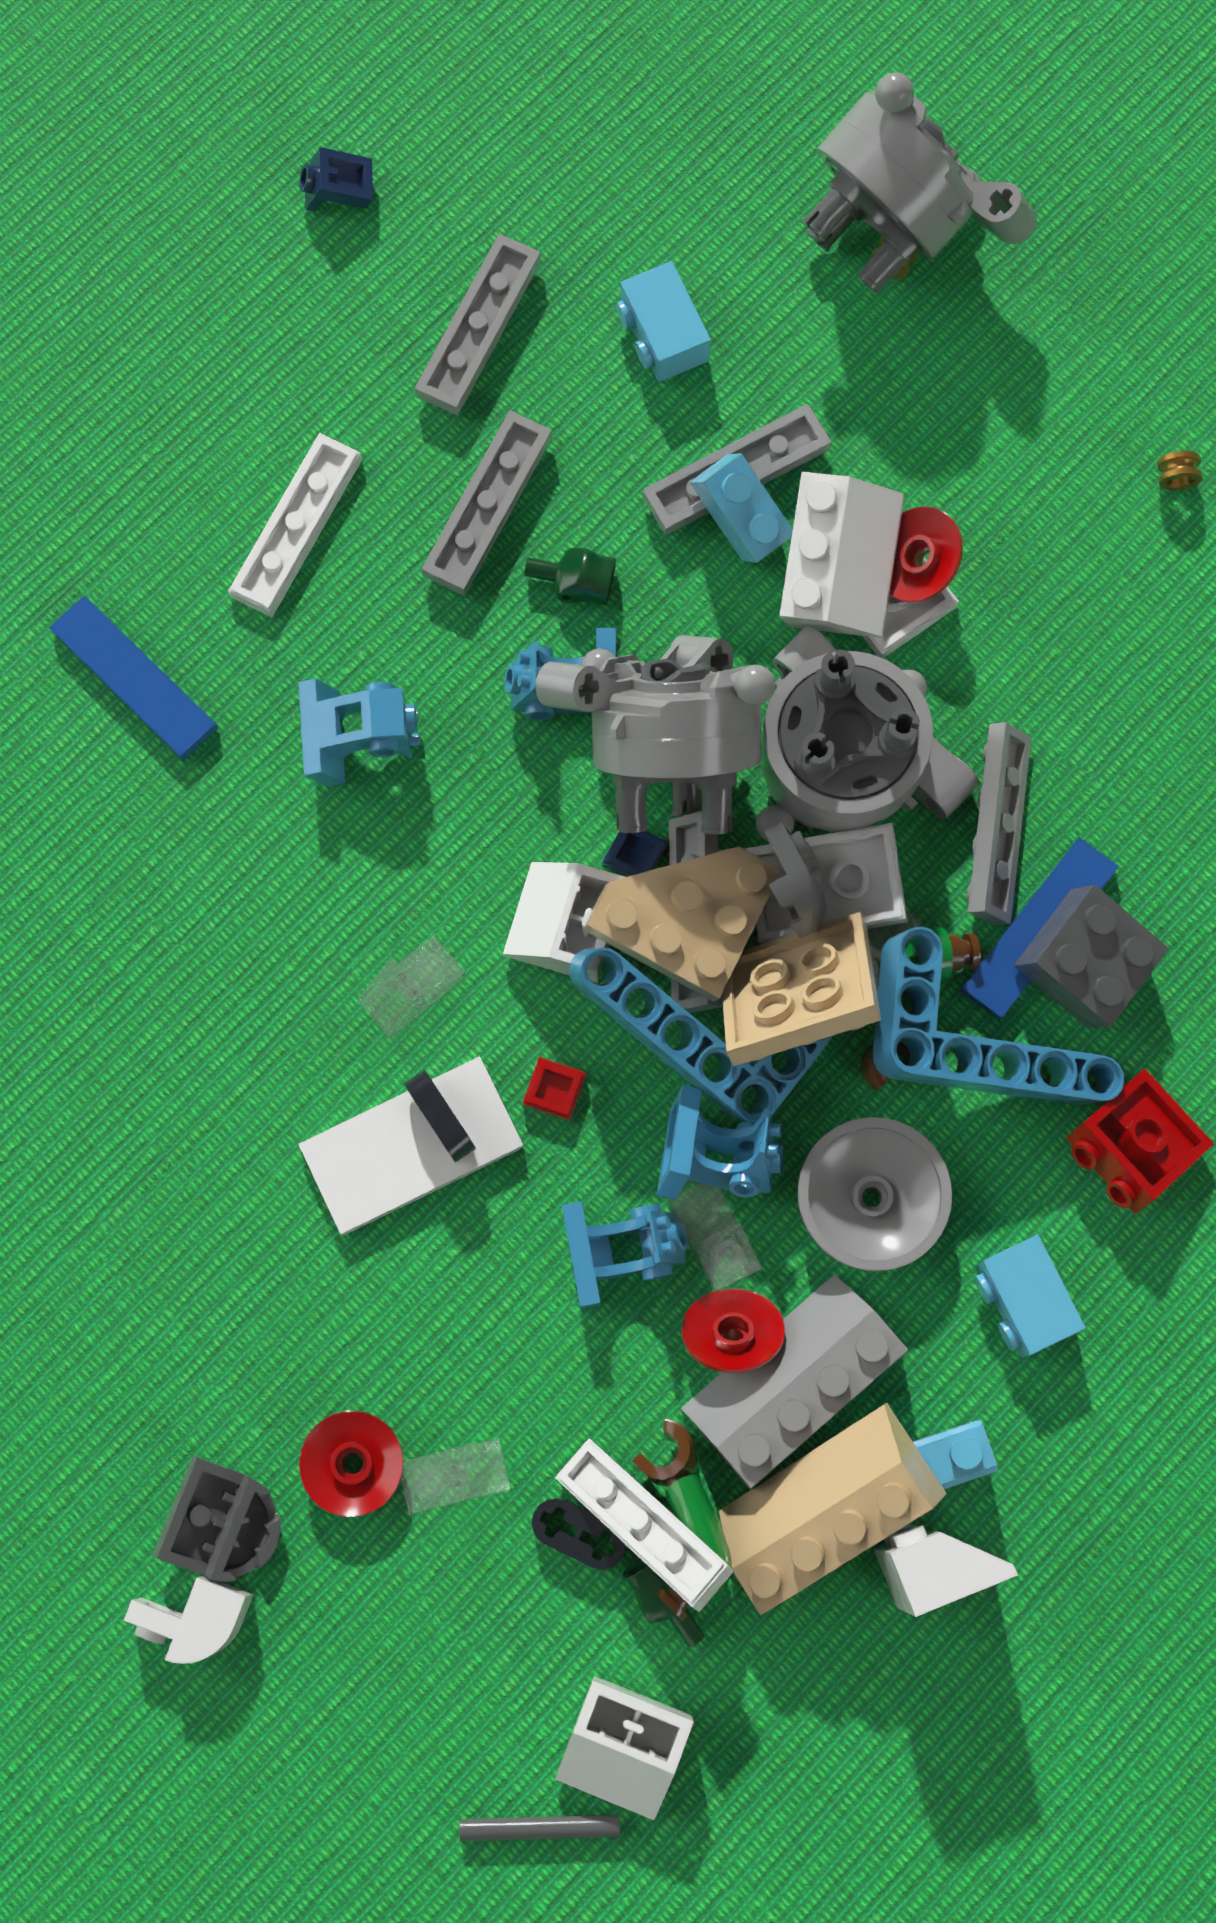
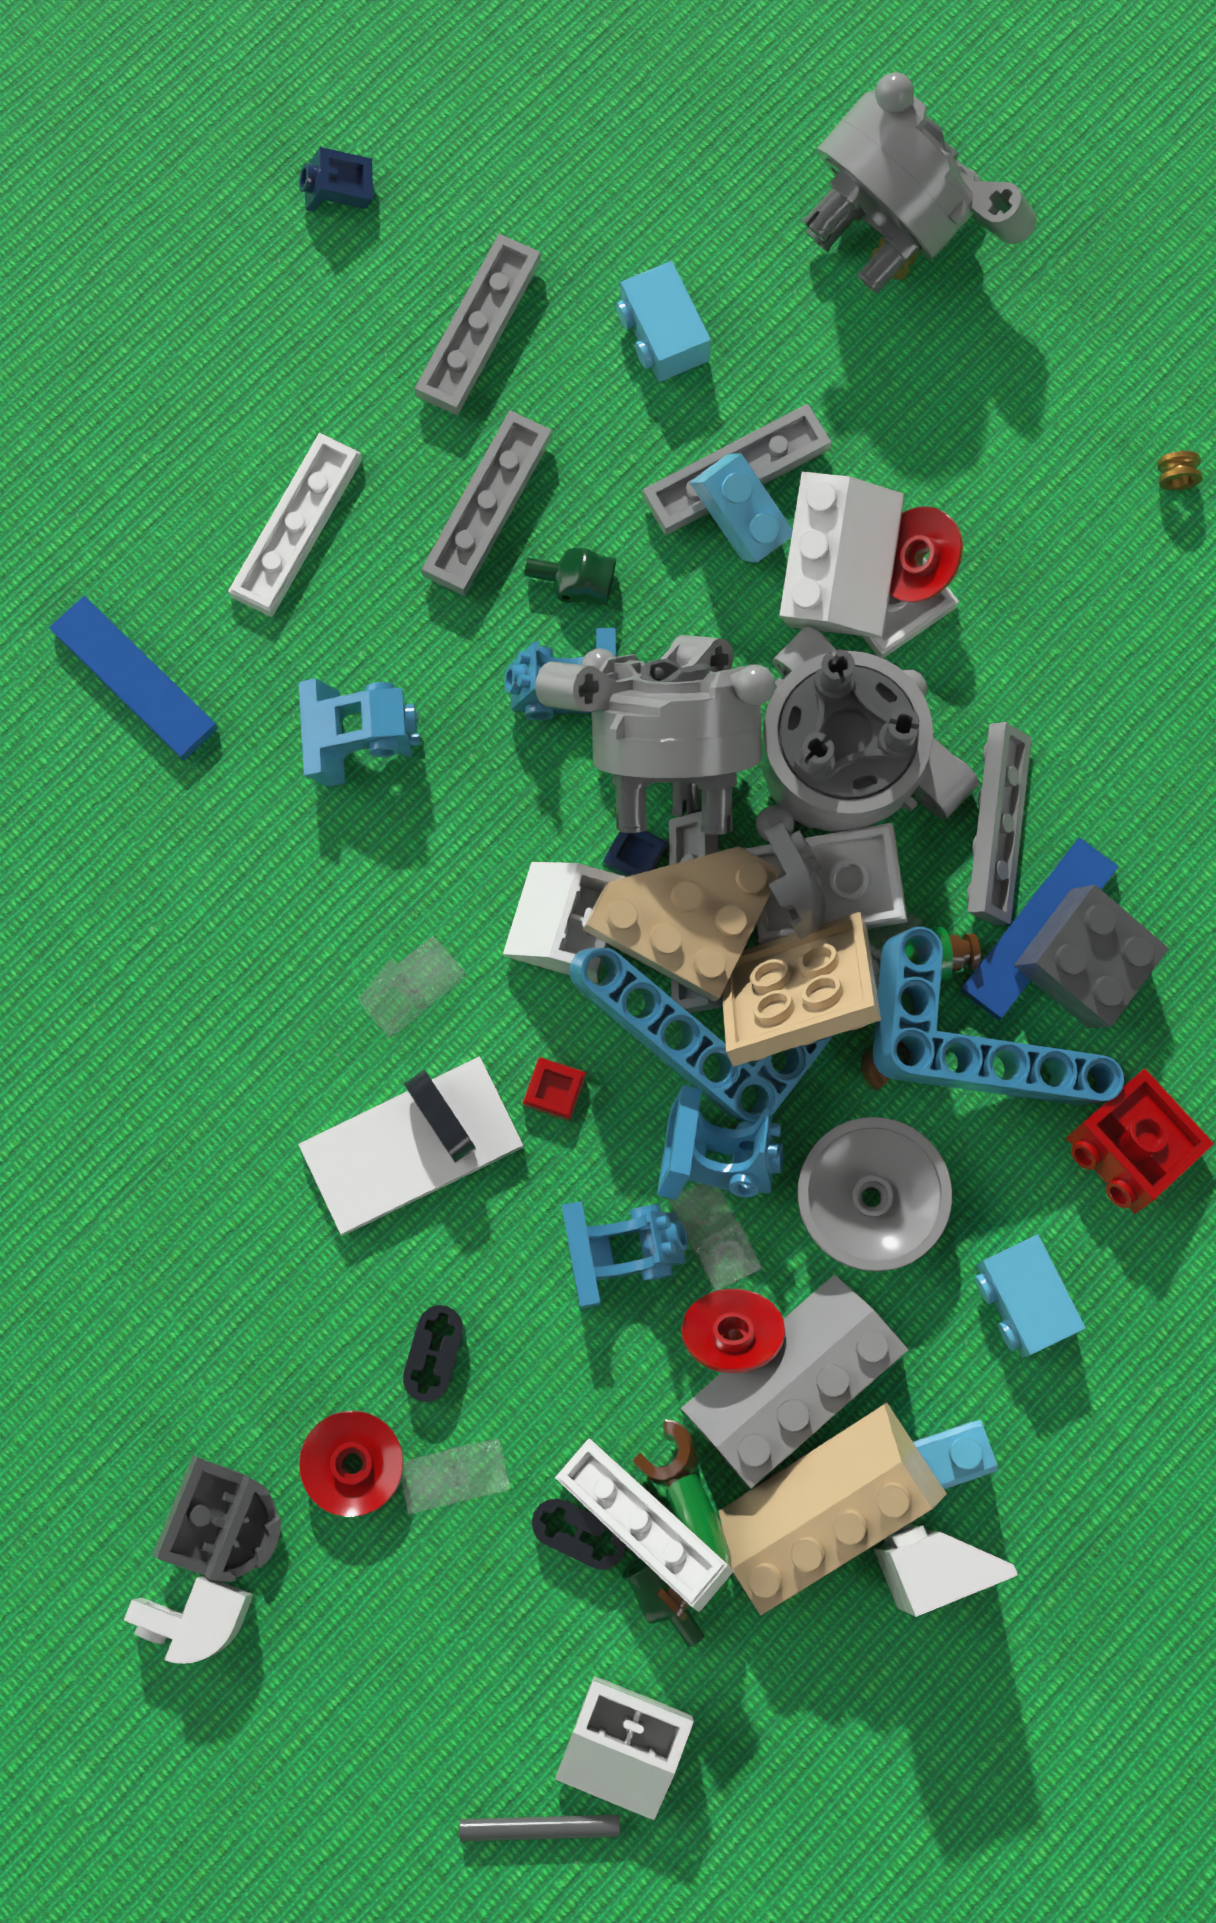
(421, 1350): none -> black beam

